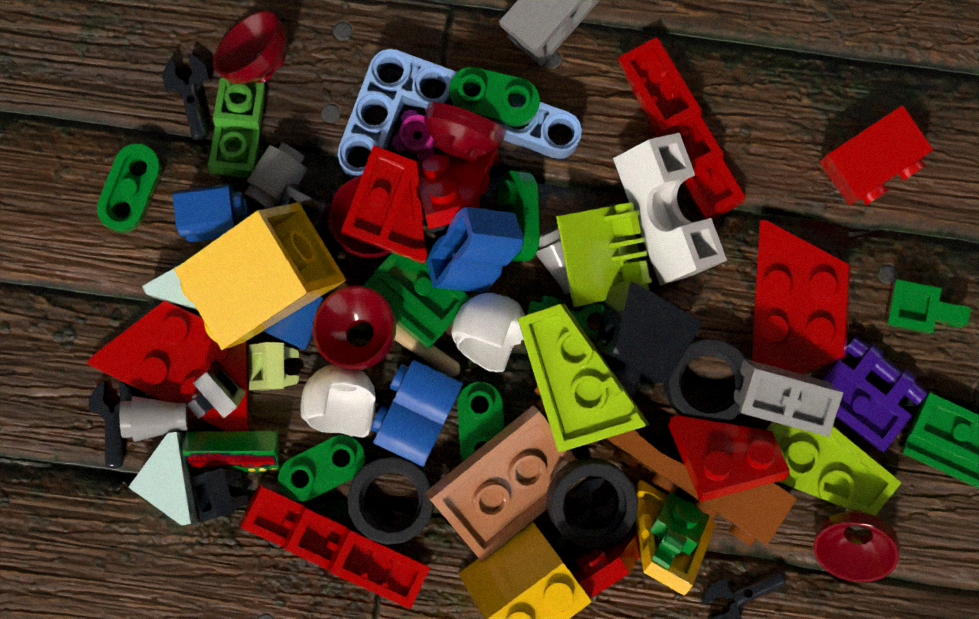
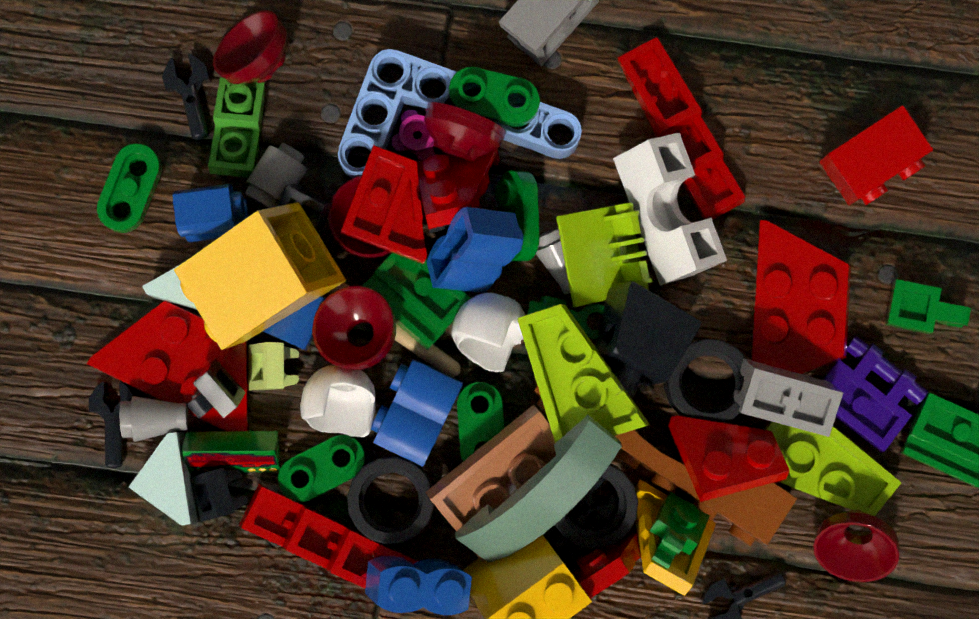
(428, 583): none -> blue brick
(546, 496): none -> sand green slope

